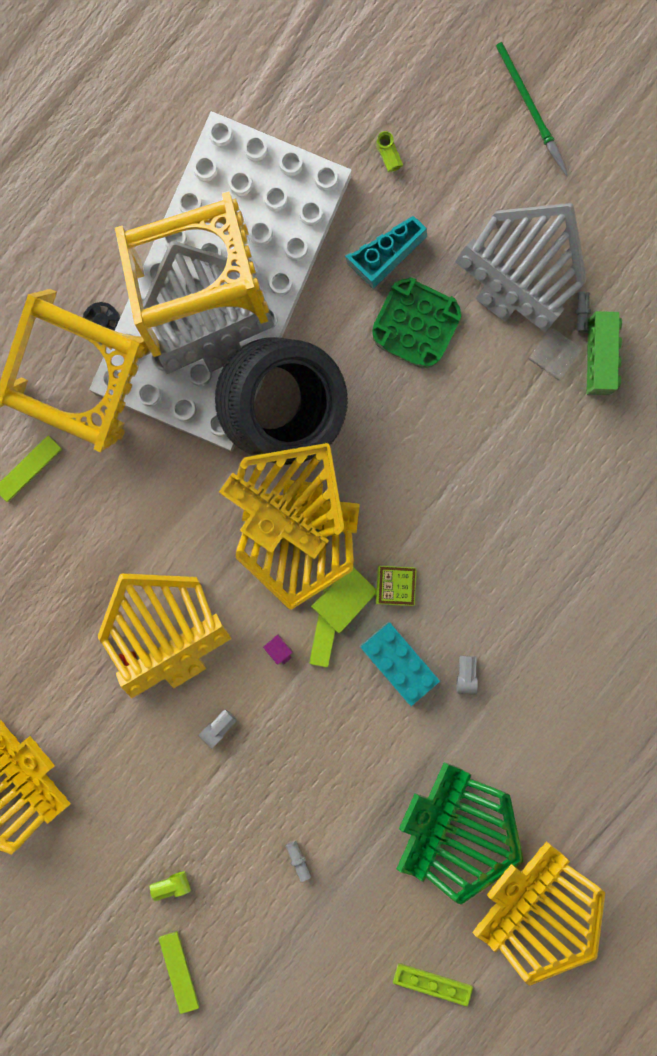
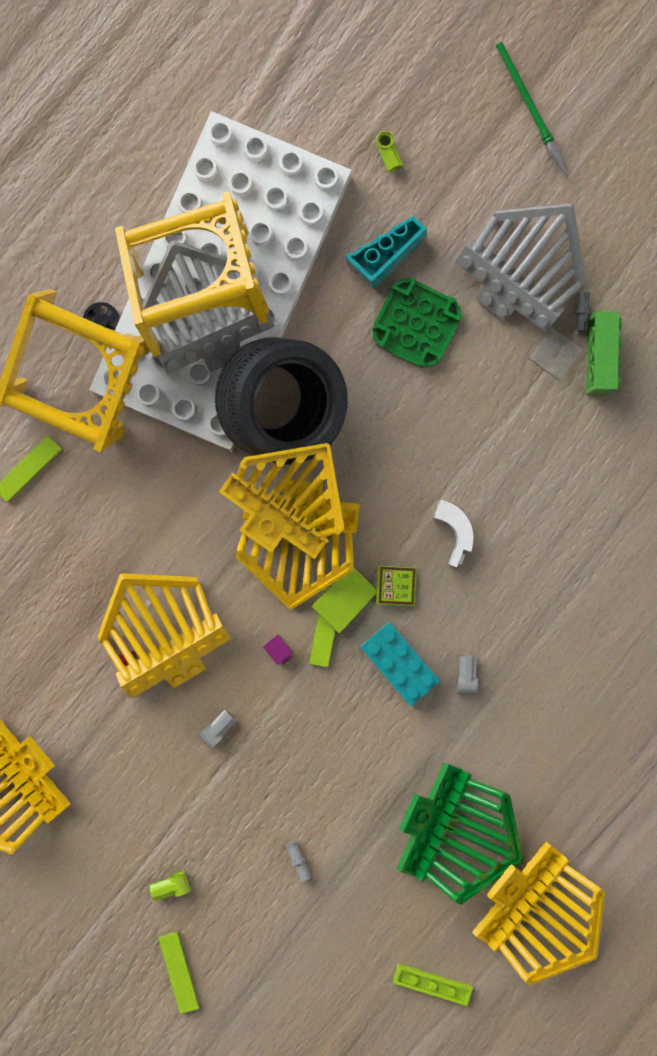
(460, 525): none -> white arch

